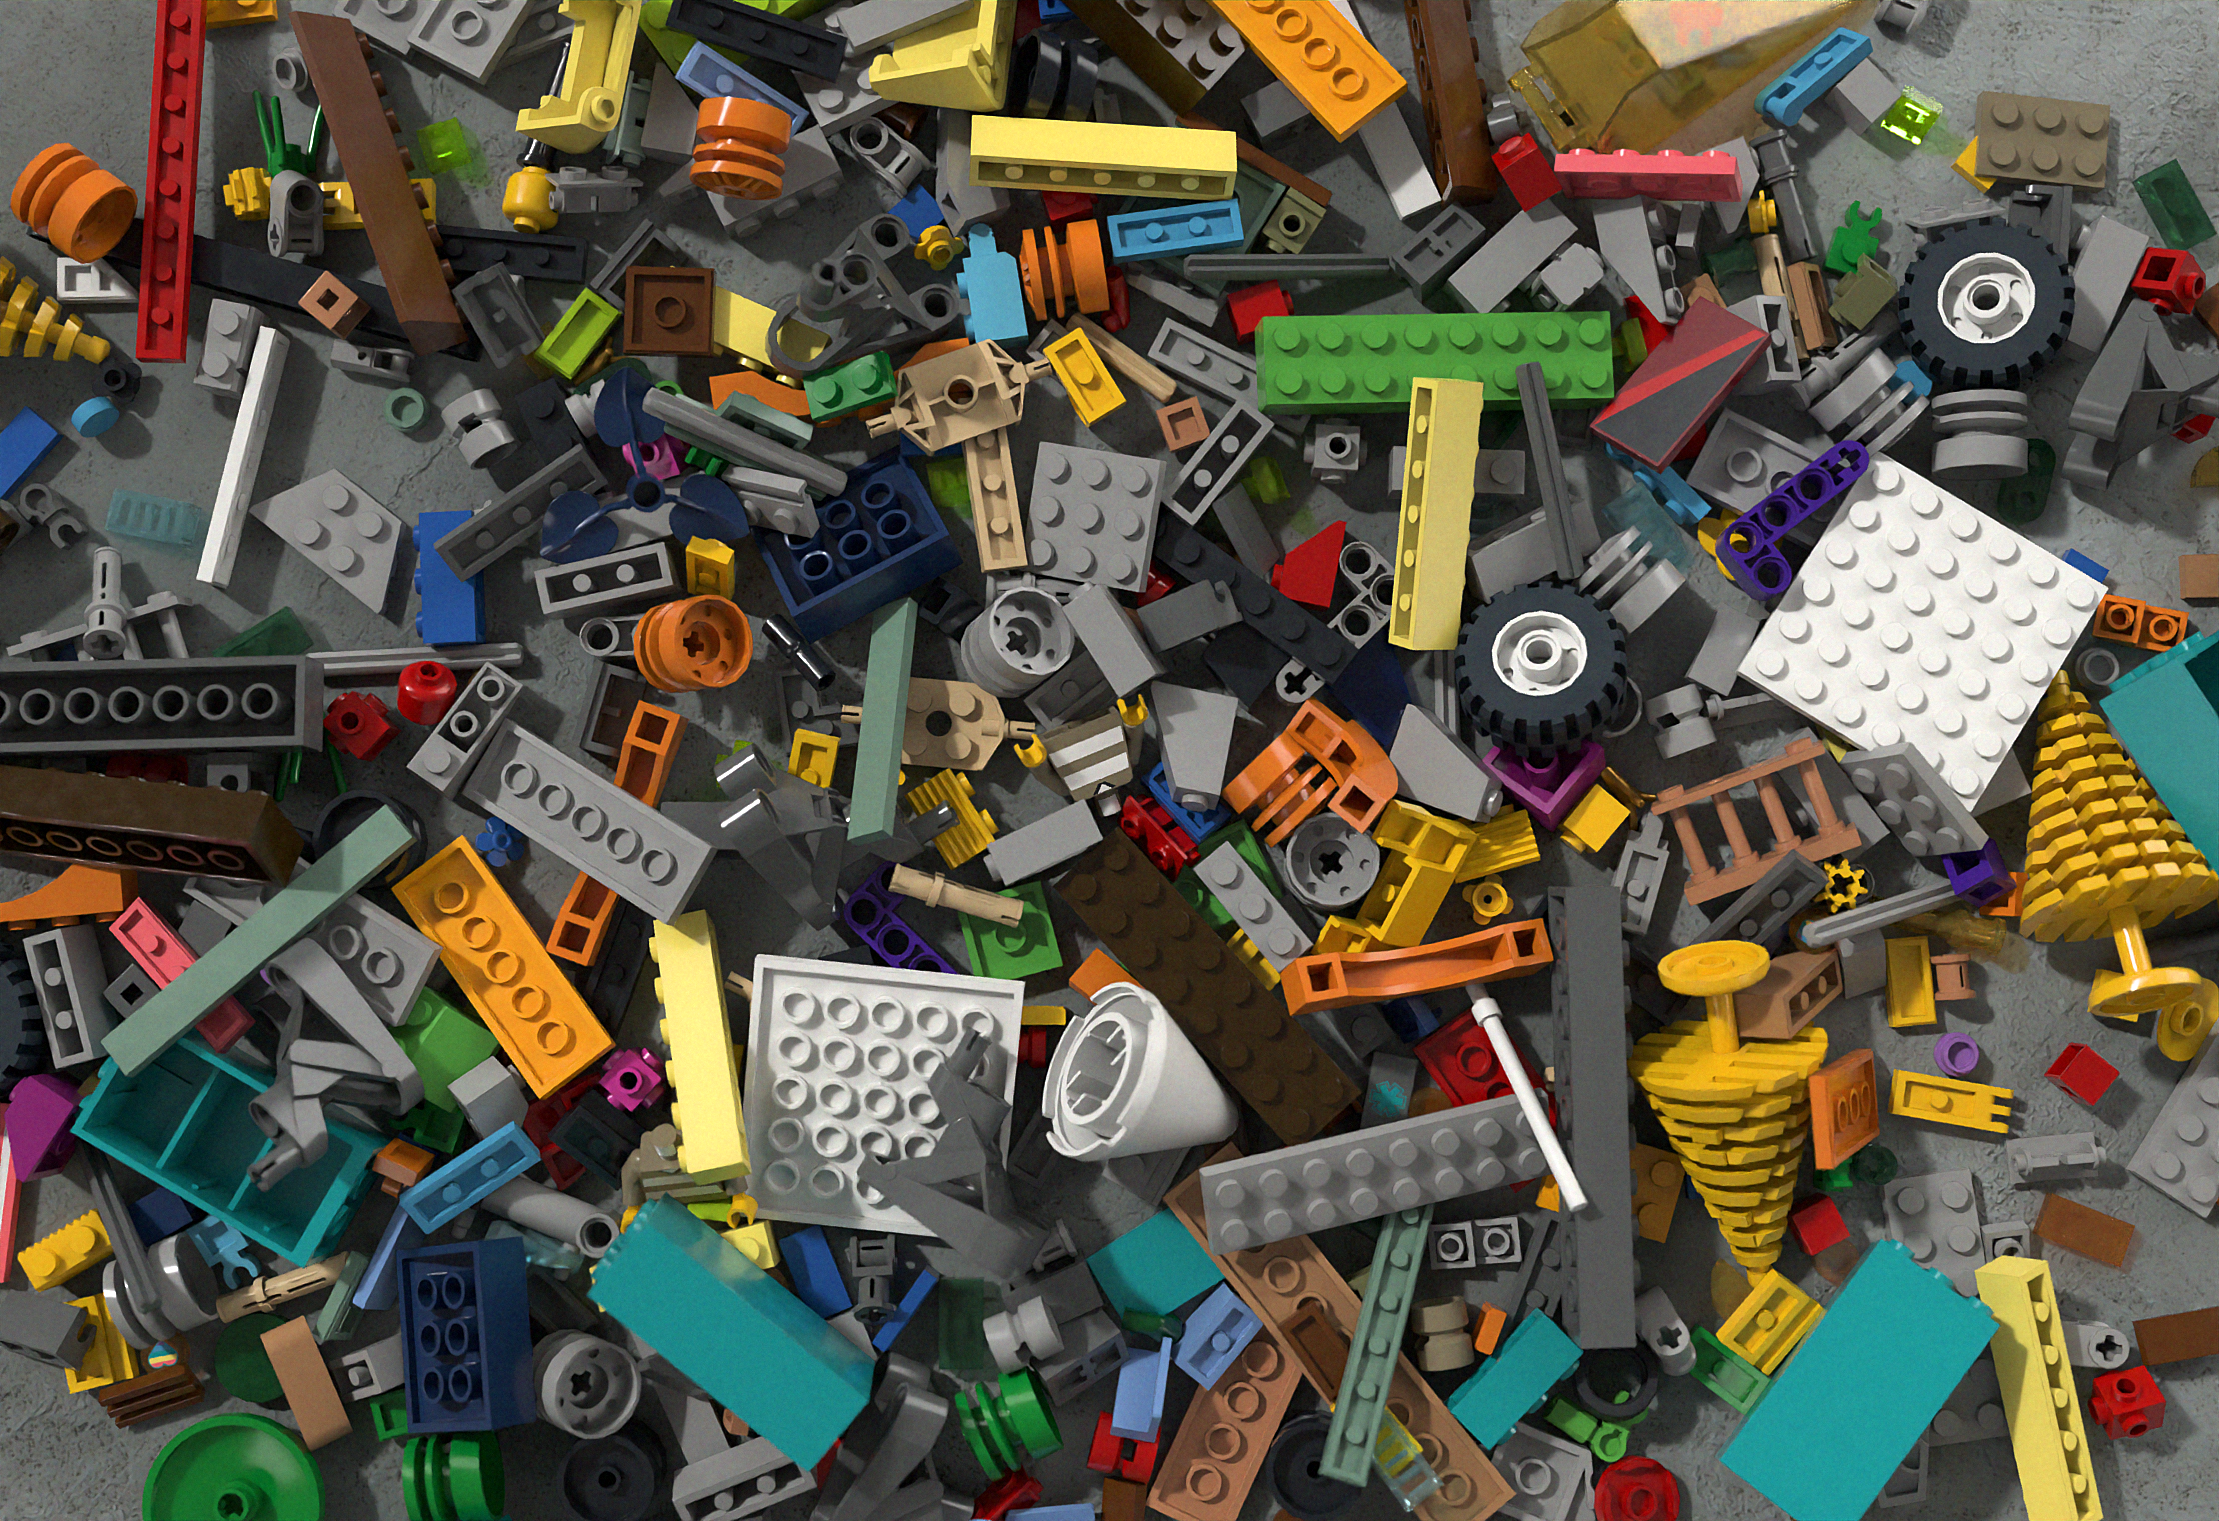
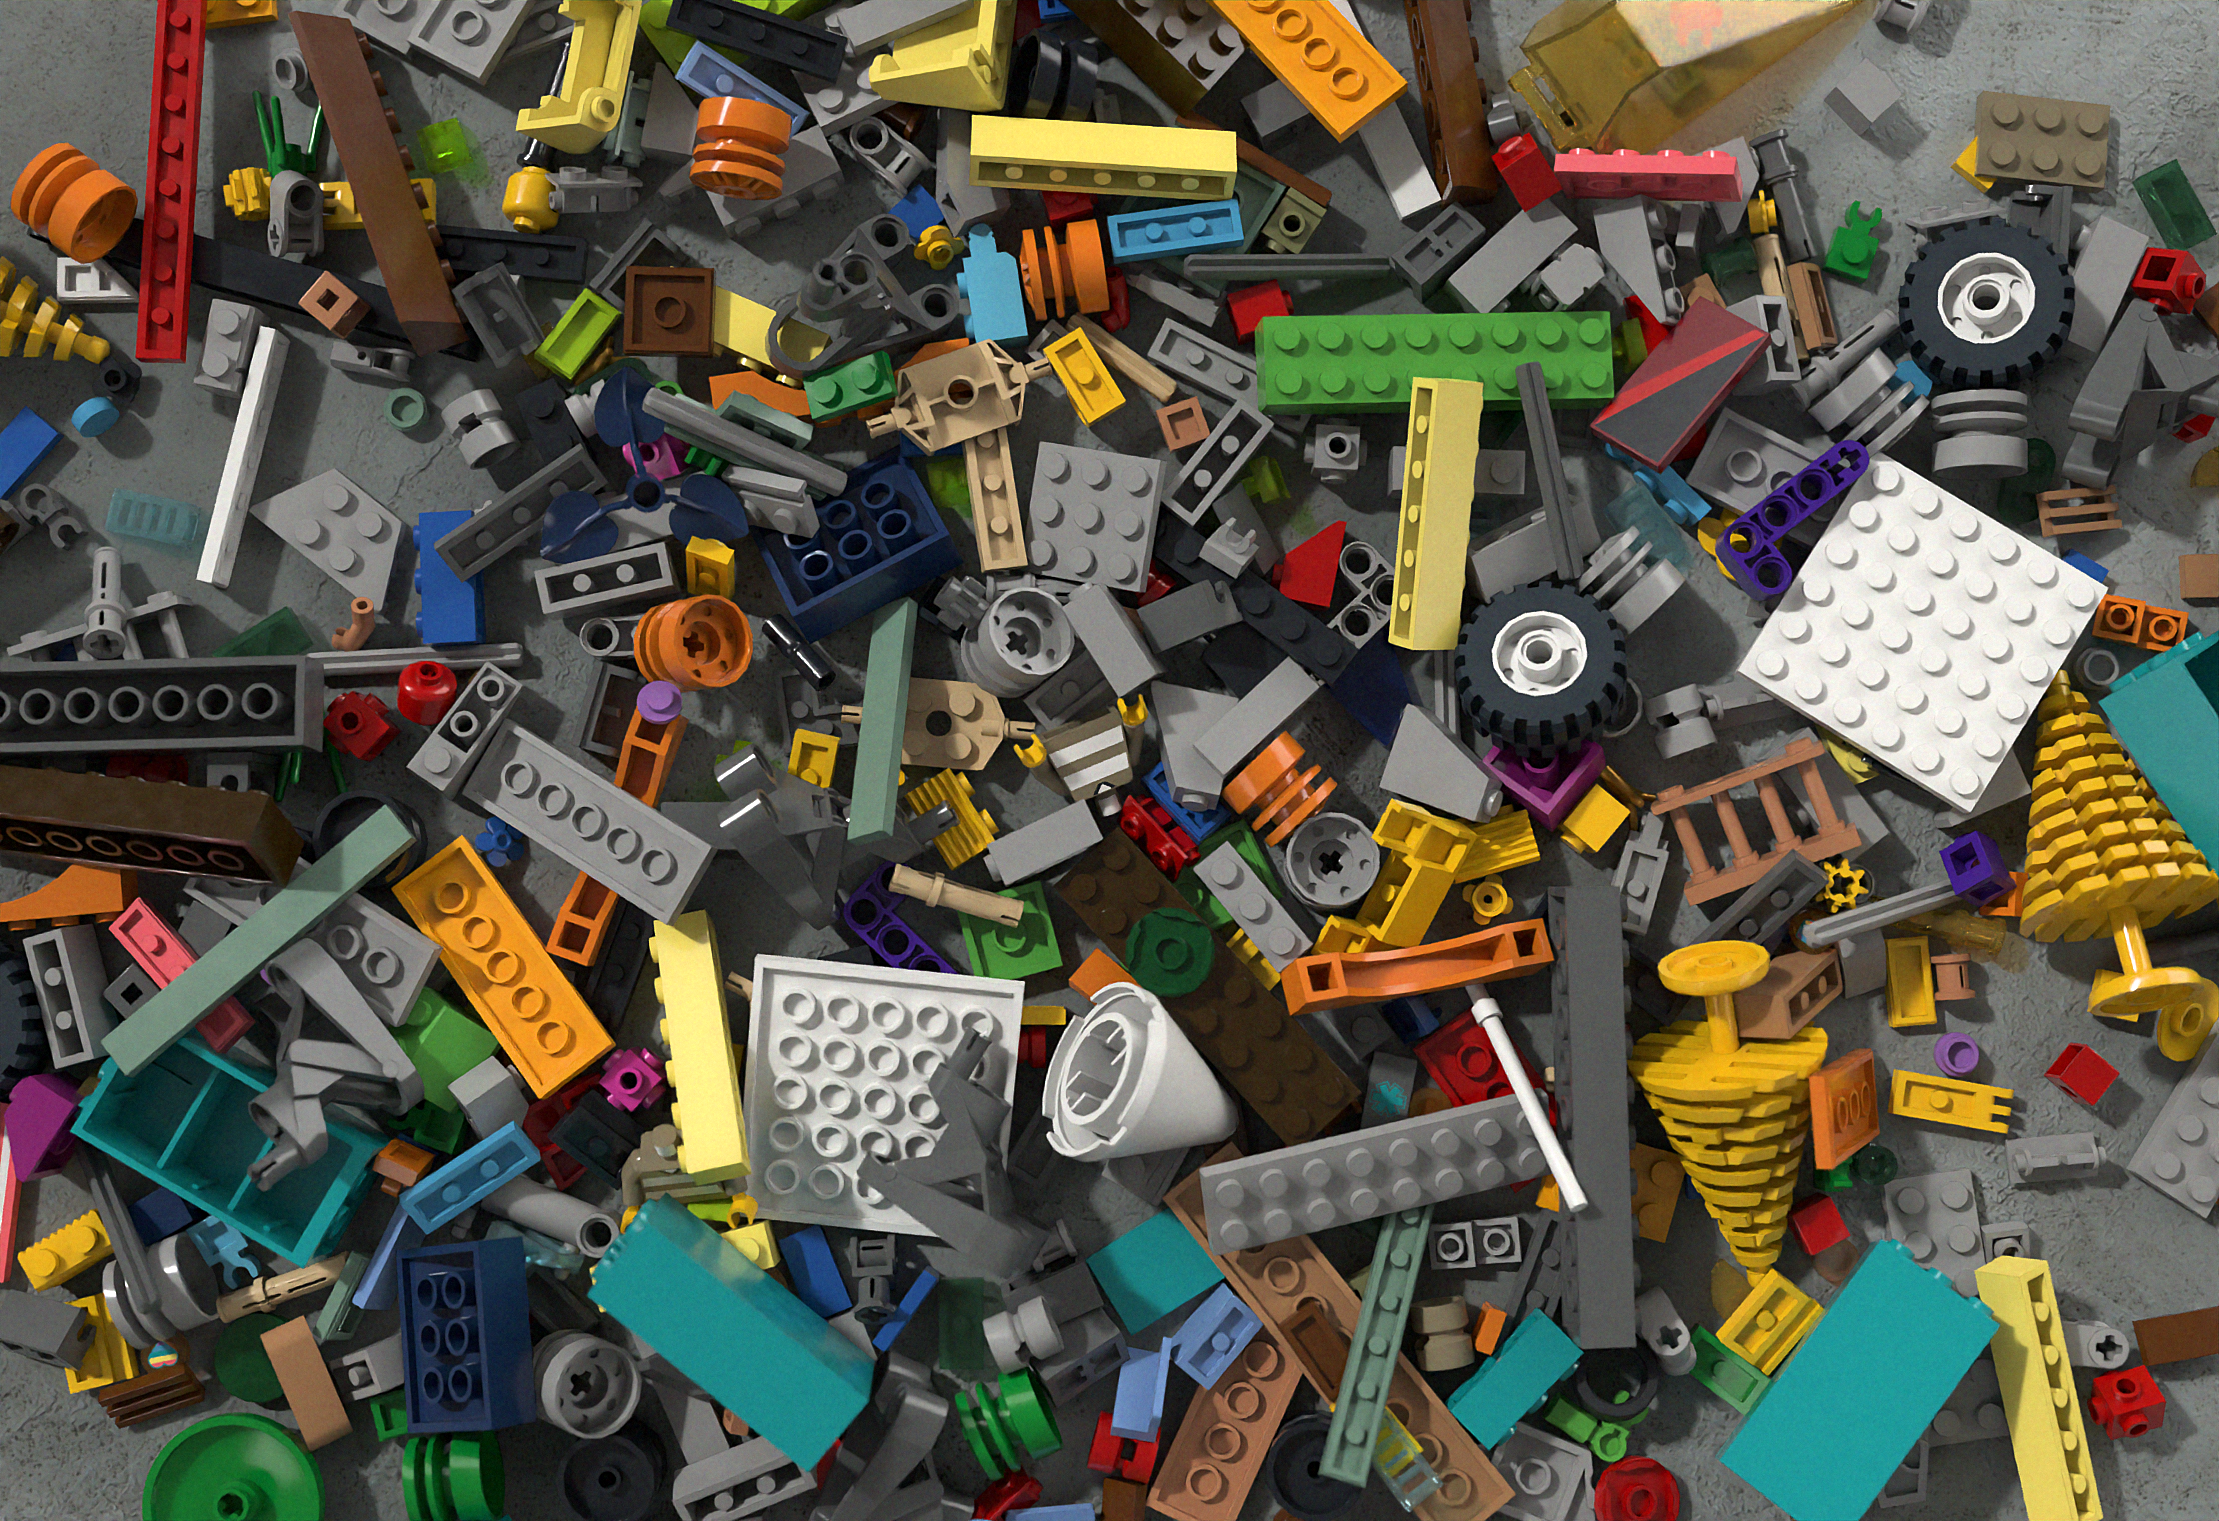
(361, 628): none -> nougat arm
(659, 702): none -> medium lavender plate
(961, 603): none -> dark grey gear
(1152, 1324): dark green arm -> none
(1170, 952): none -> dark green tile
(1229, 549): none -> light grey tile
(1256, 717): none -> light grey tile
(1352, 757): orange arch -> none
(1722, 650): light grey slope -> none
(1812, 75): dark azure plate -> none
(1863, 293): olive brick -> none
(1912, 115): clear neon green tile -> none
(1913, 800): light grey plate -> none
(2083, 1229): clear orange tile -> none
(2105, 508): none -> medium nougat tile

